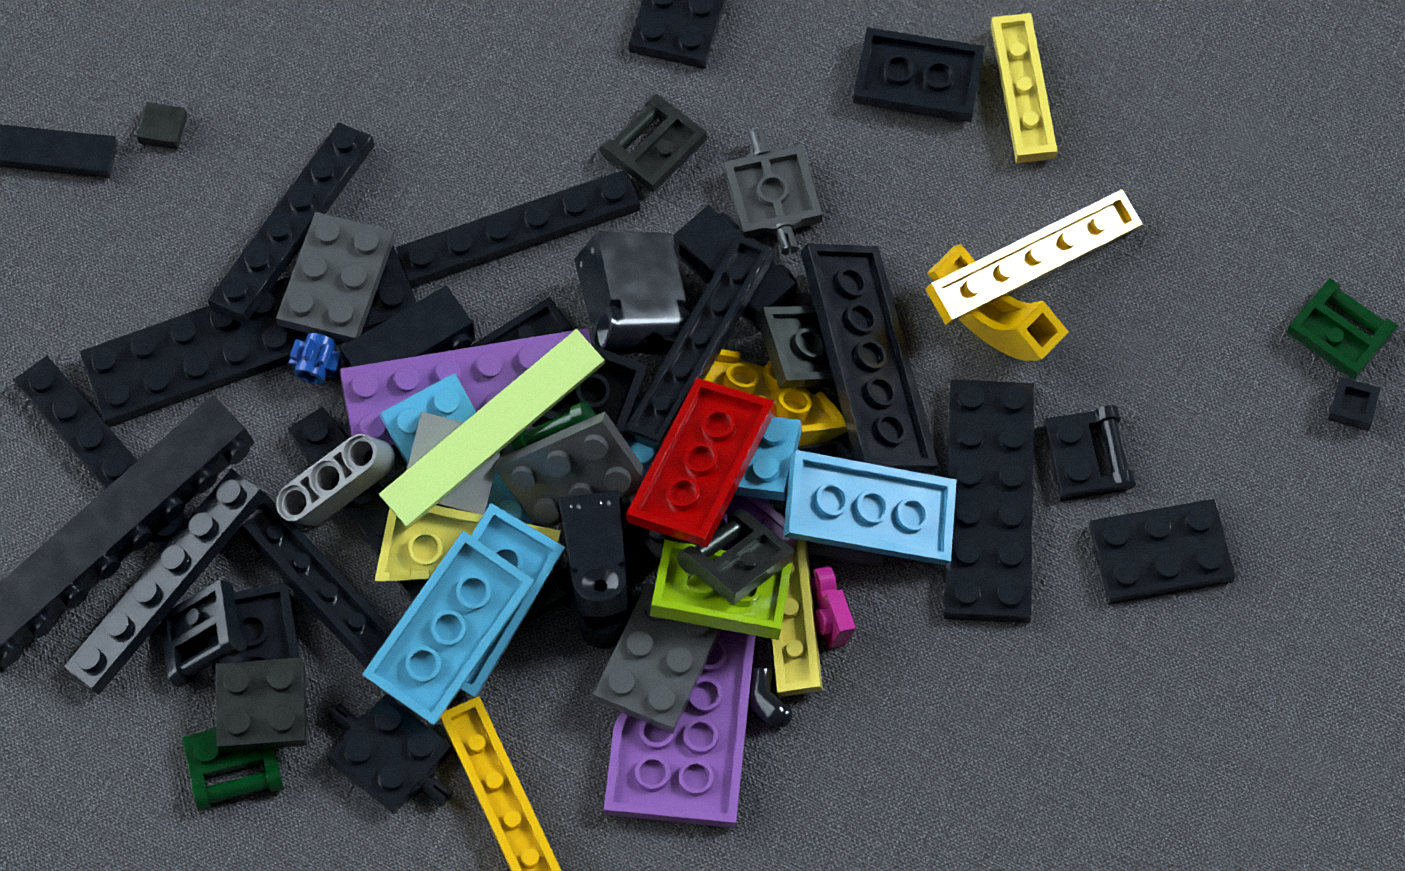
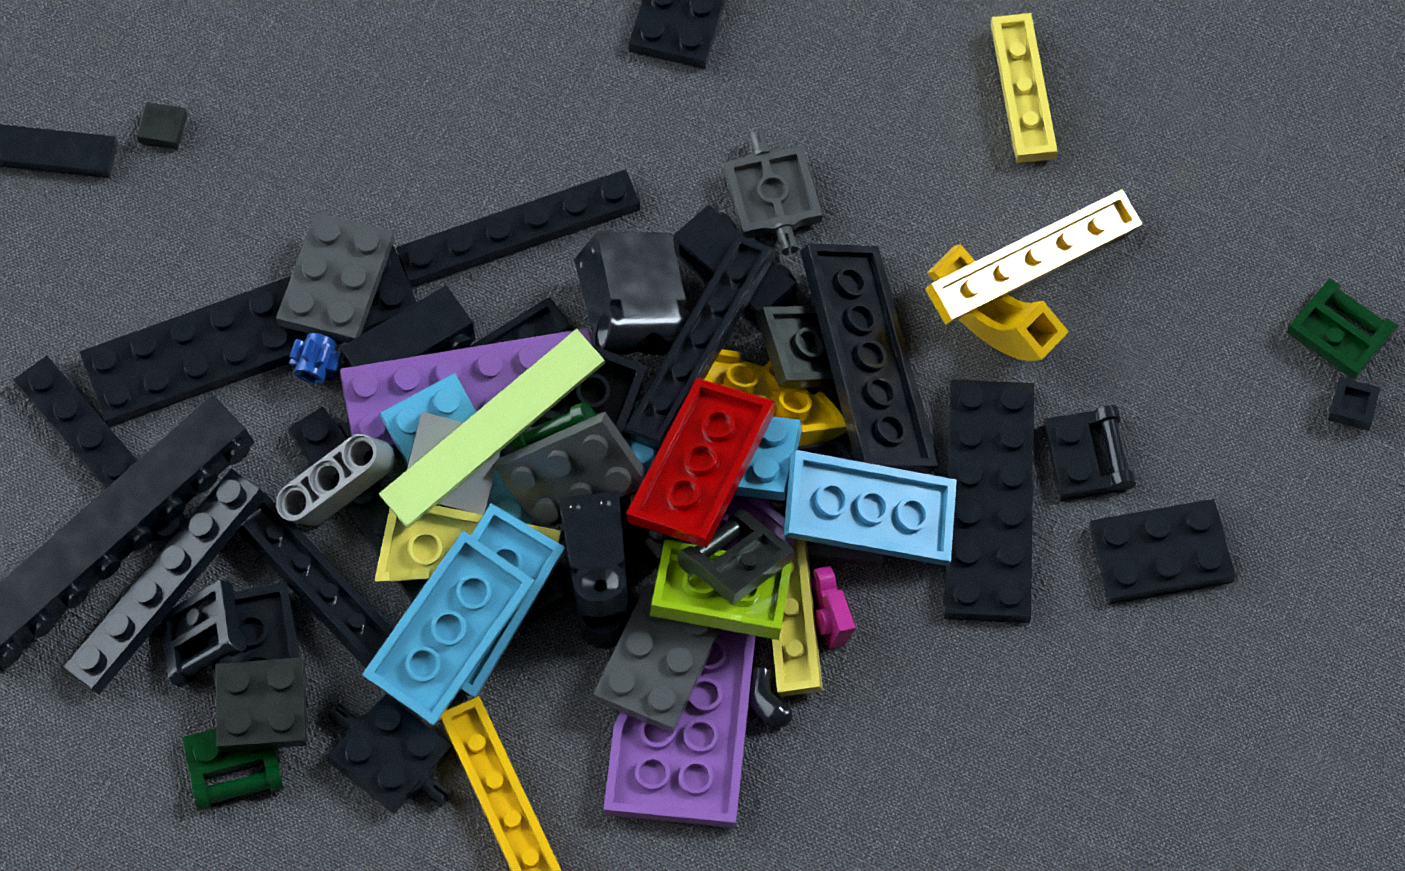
(289, 223): black plate -> none
(662, 150): pearl dark grey plate -> none
(918, 74): black plate -> none

